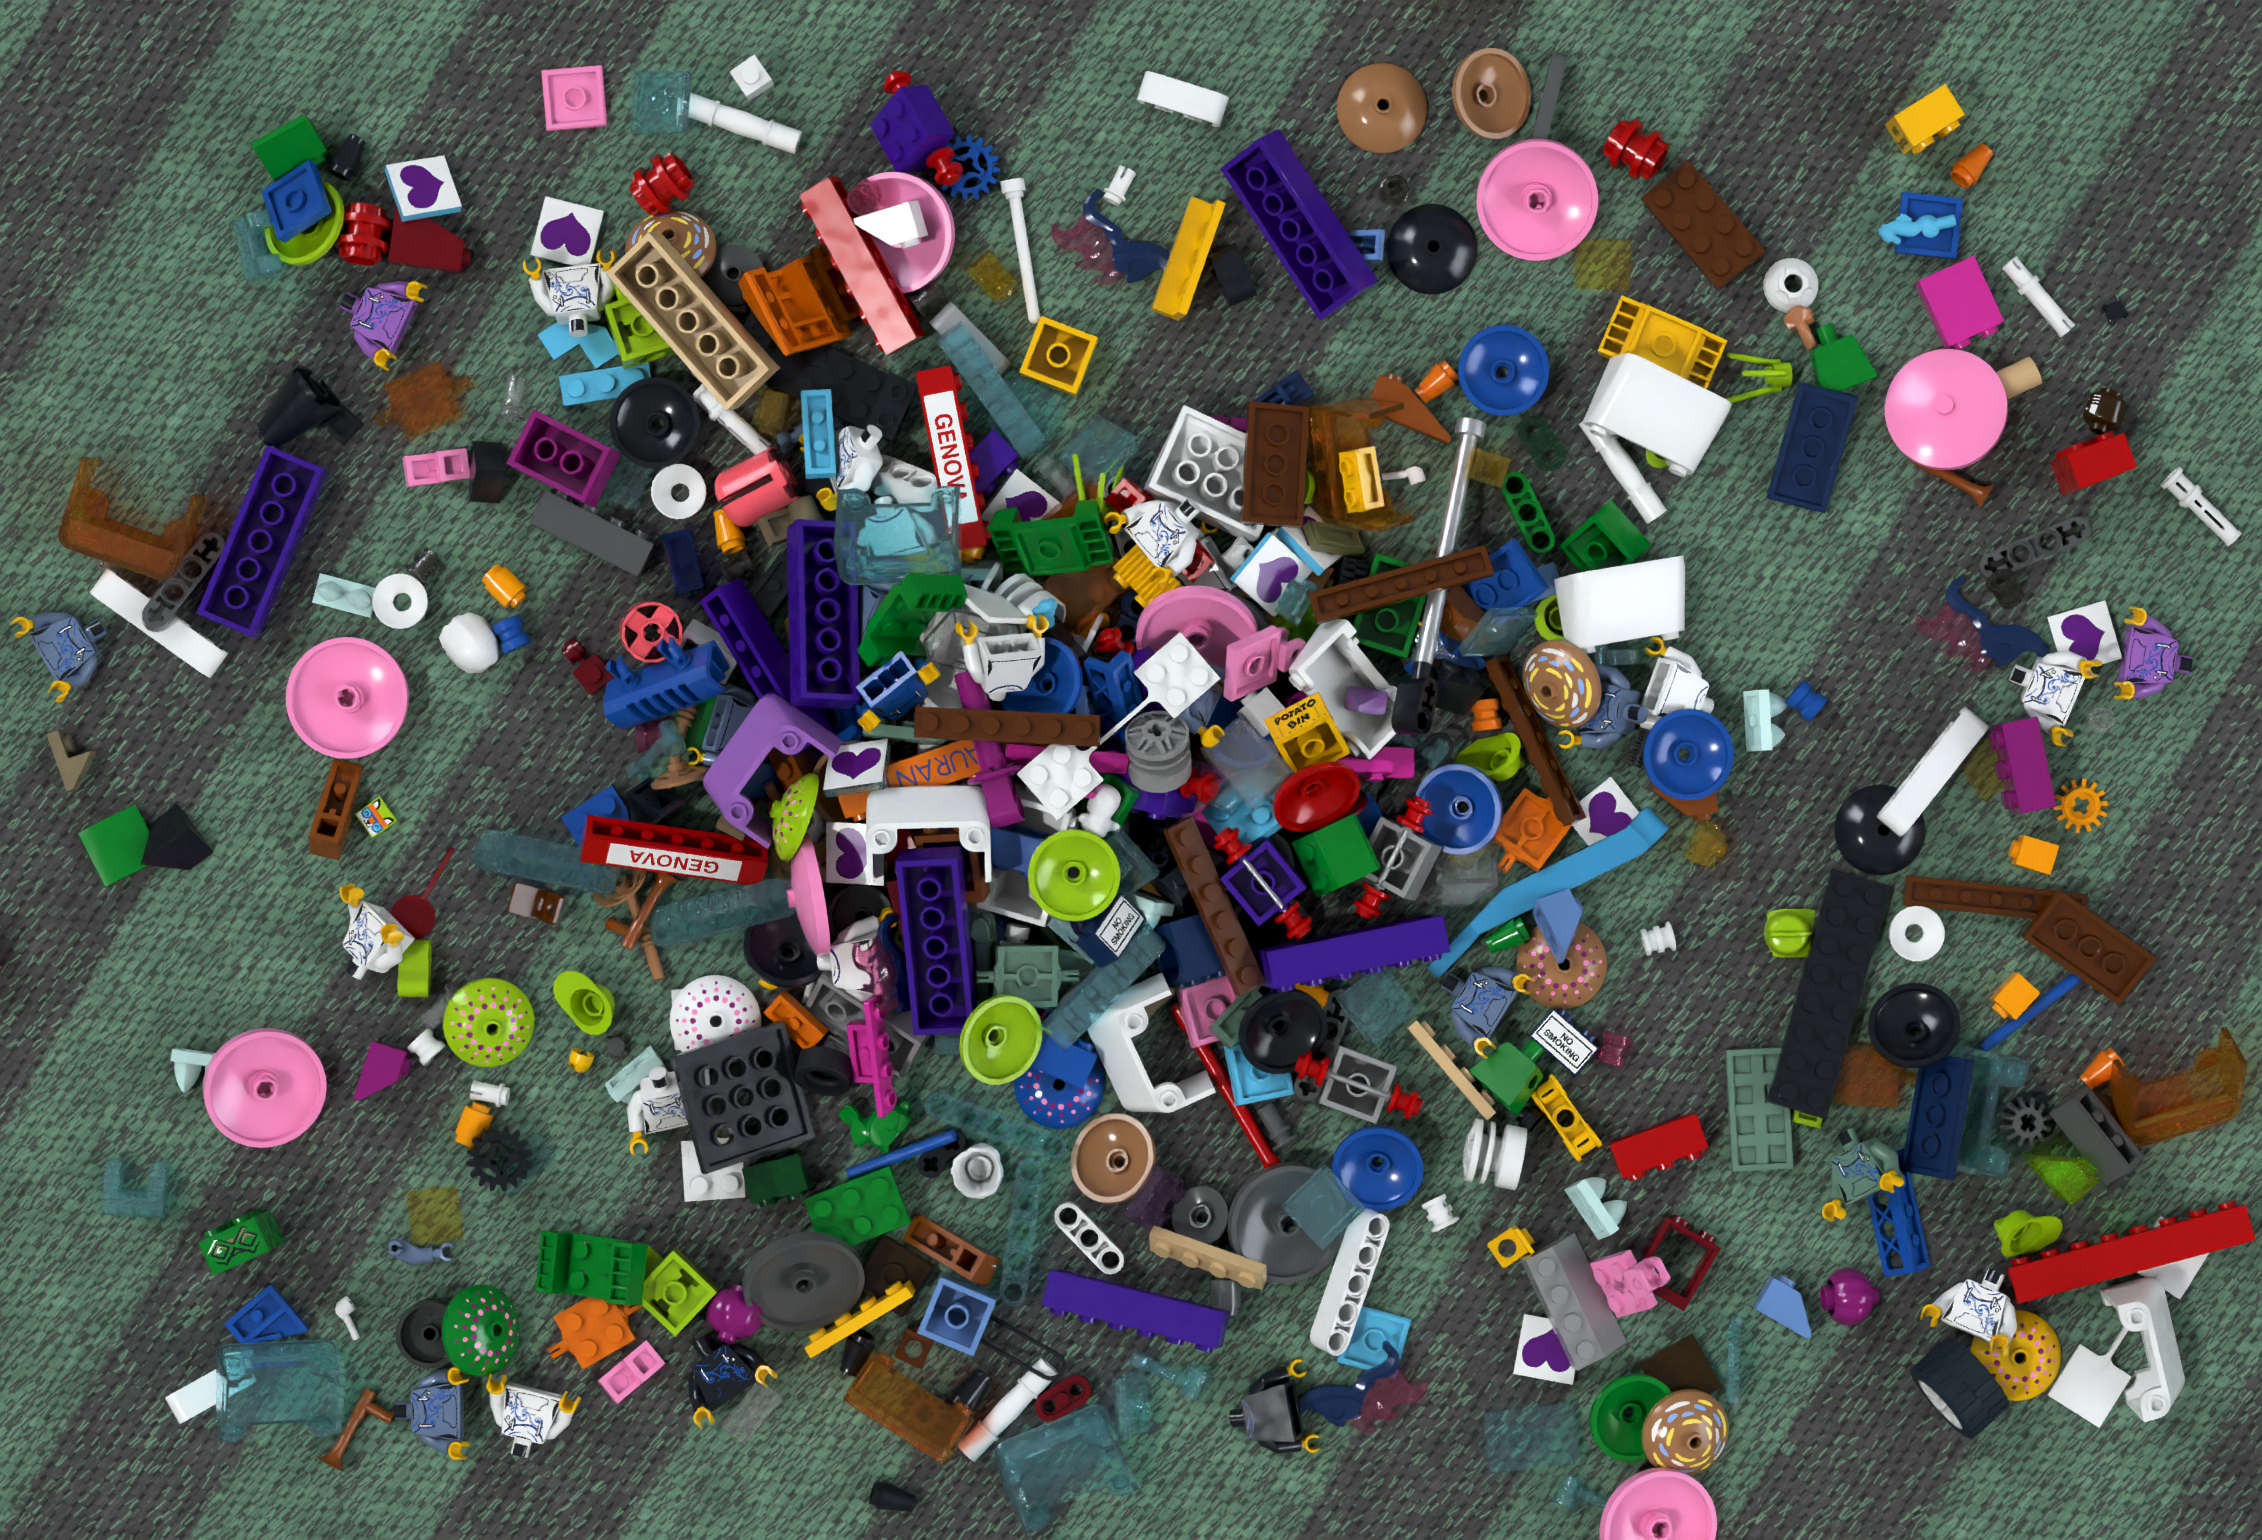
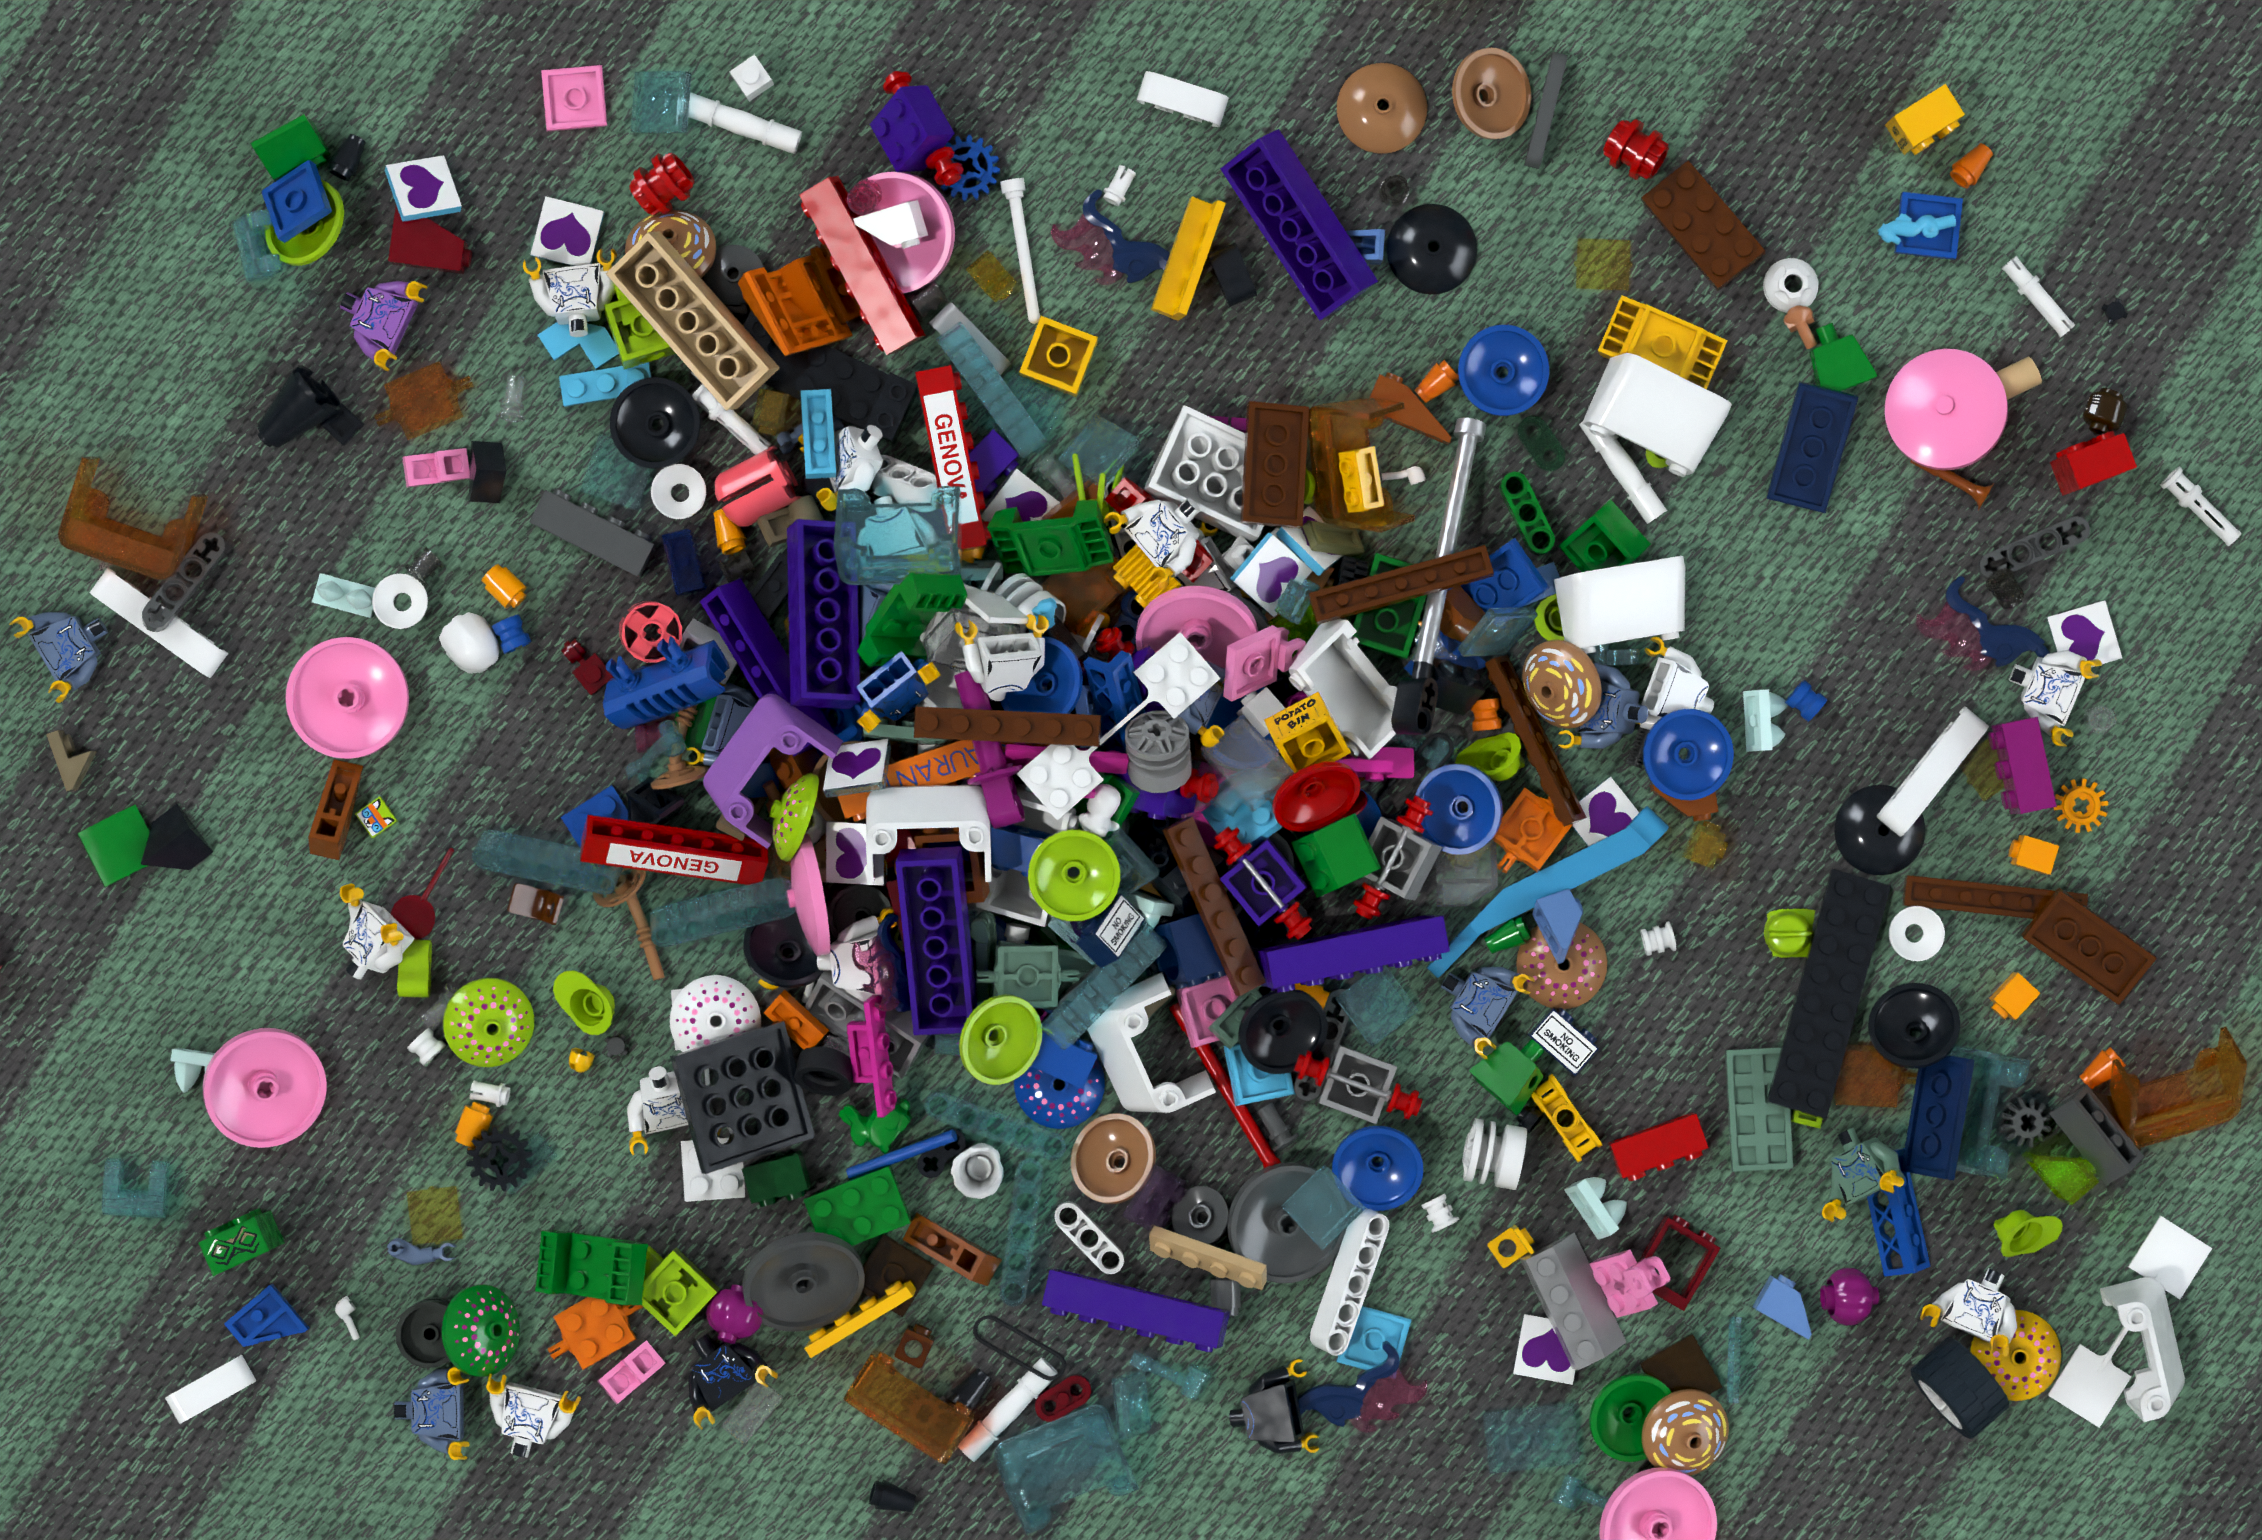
(262, 542): dark purple brick -> none
(279, 1386): clear light blue windscreen -> none
(362, 234): red piece -> none
(363, 1405): dark orange piece -> none
(382, 1068): magenta slope -> none
(563, 458): magenta brick -> none
(627, 1081): light aqua tile -> none
(633, 932): dark orange piece -> none
(856, 1351): black cone -> none
(957, 1314): medium blue slope -> none
(1289, 391): dark blue hips -> none
(1366, 700): medium lavender slope -> none
(1462, 1077): tan plate -> none
(1489, 467): clear yellow brick -> none
(1537, 199): bright pink dish -> none
(1613, 1049): clear pink wheel -> none
(1775, 374): lime plant -> none
(1960, 303): dark pink brick -> none
(2032, 1010): blue bar -> none
(2129, 1253): red brick -> none
(2148, 657): medium lavender torso -> none

